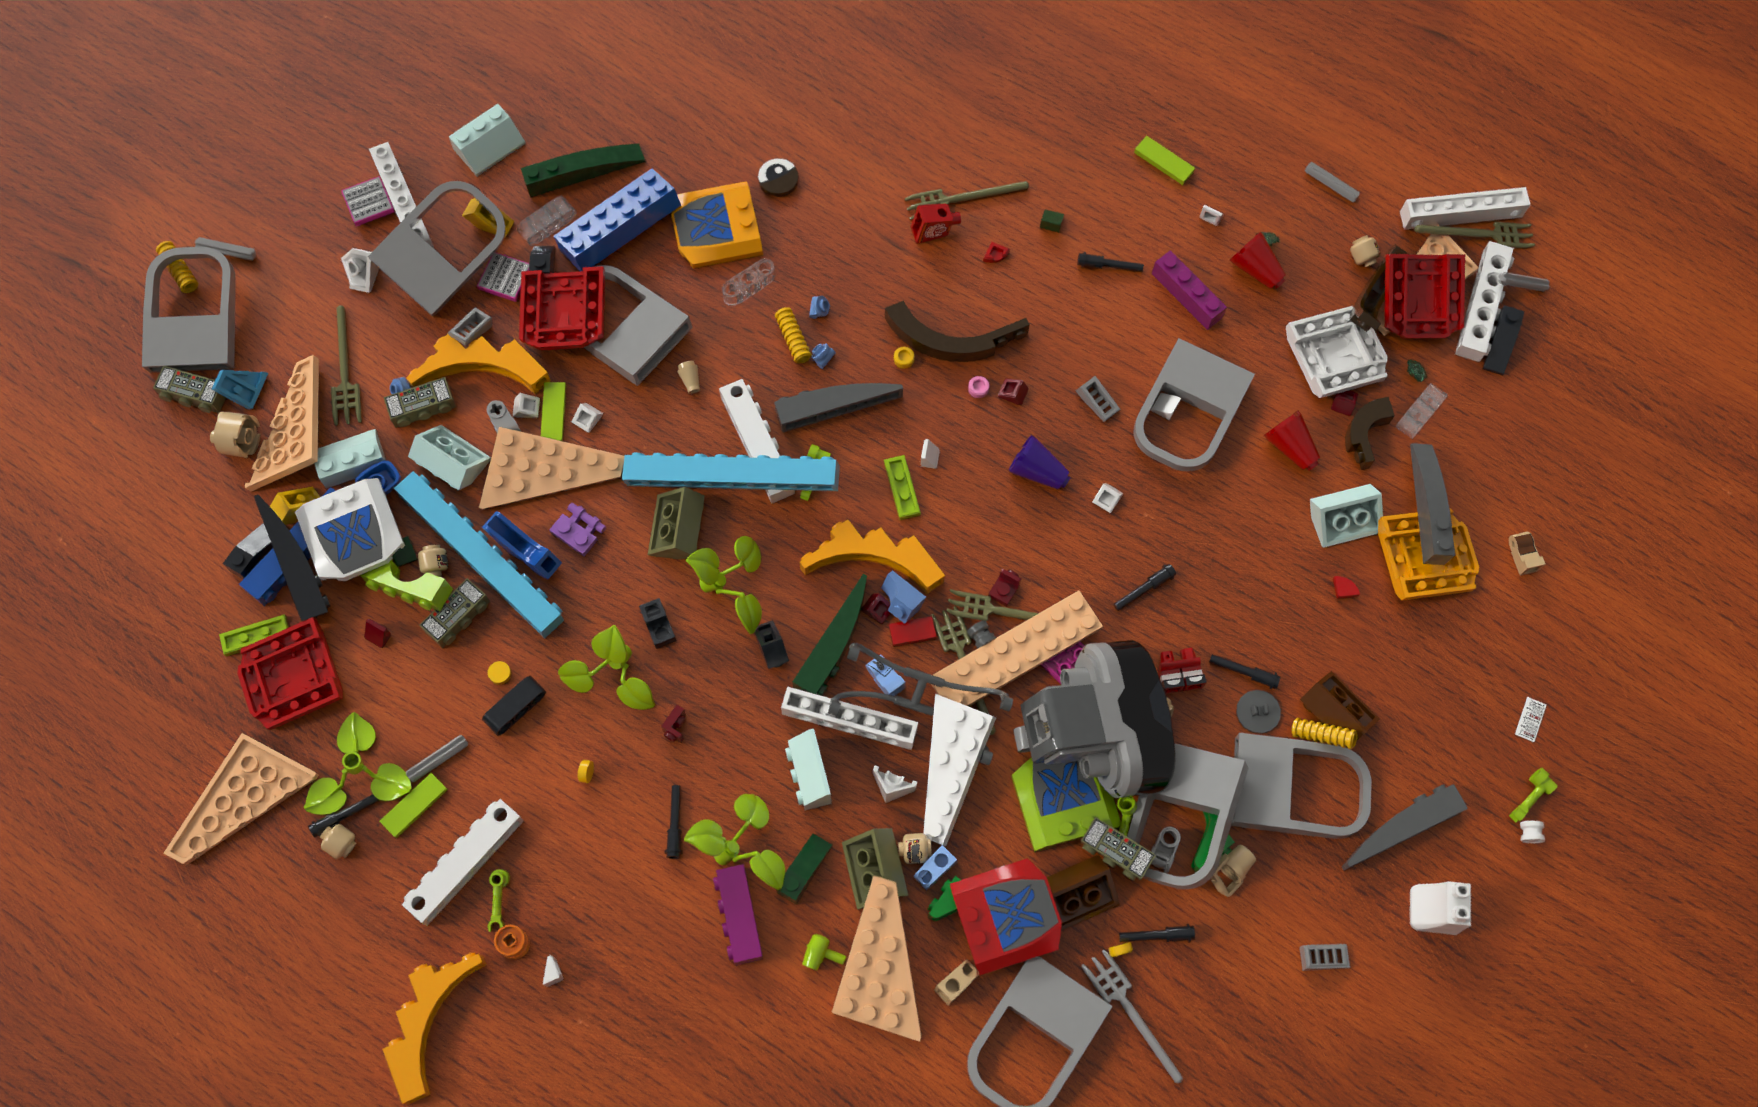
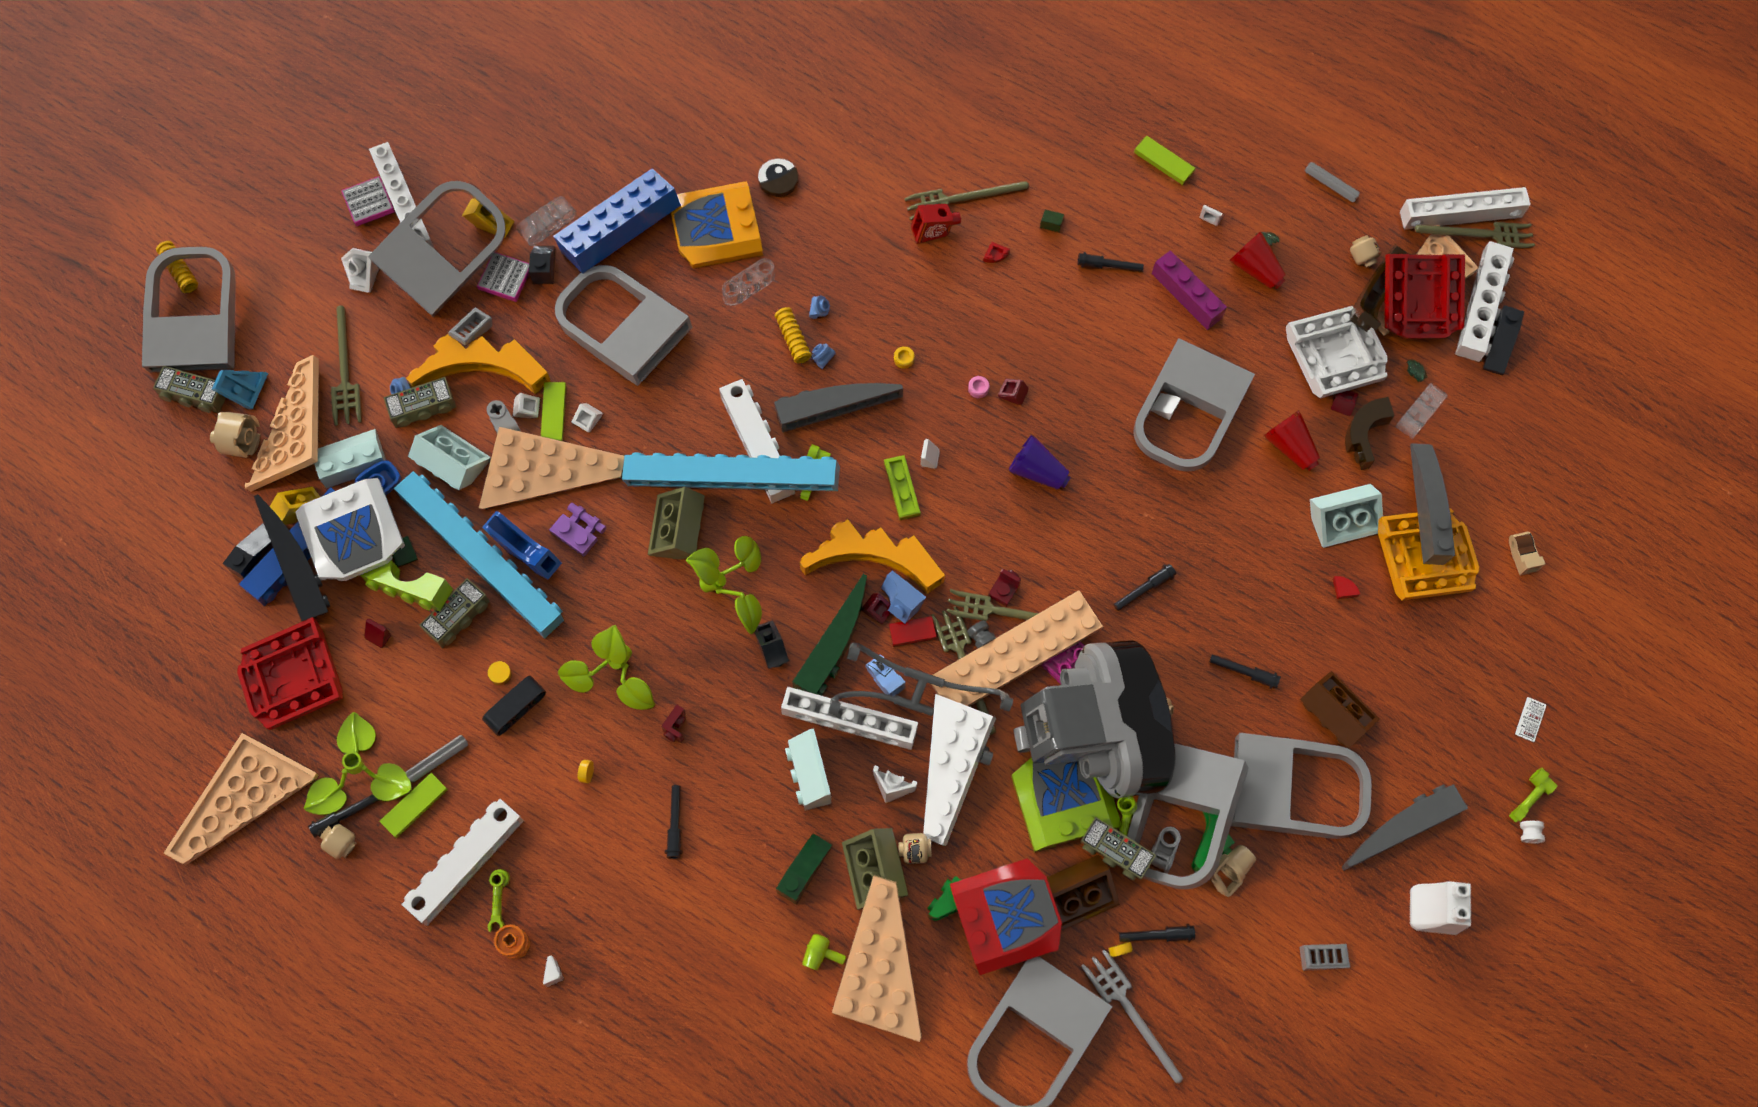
(227, 249): light grey axle -> none
(236, 639): lime tile -> none
(407, 1055): light orange arch -> none
(433, 560): tan head -> none
(486, 140): light aqua slope -> none
(562, 308): red wedge -> none
(579, 167): dark green slope -> none
(657, 623): black slope -> none
(689, 374): tan cone -> none
(708, 838): lime plant -> none
(739, 915): magenta brick -> none
(935, 867): light blue leg -> none
(948, 347): dark brown arch -> none
(956, 982): tan leg -> none
(1088, 399): light grey slope -> none
(1107, 497): white slope -> none
(1181, 674): red hips -> none
(1258, 711): dark grey piece -> none
(1324, 733): yellow piece -> none
(1524, 281): light grey axle -> none

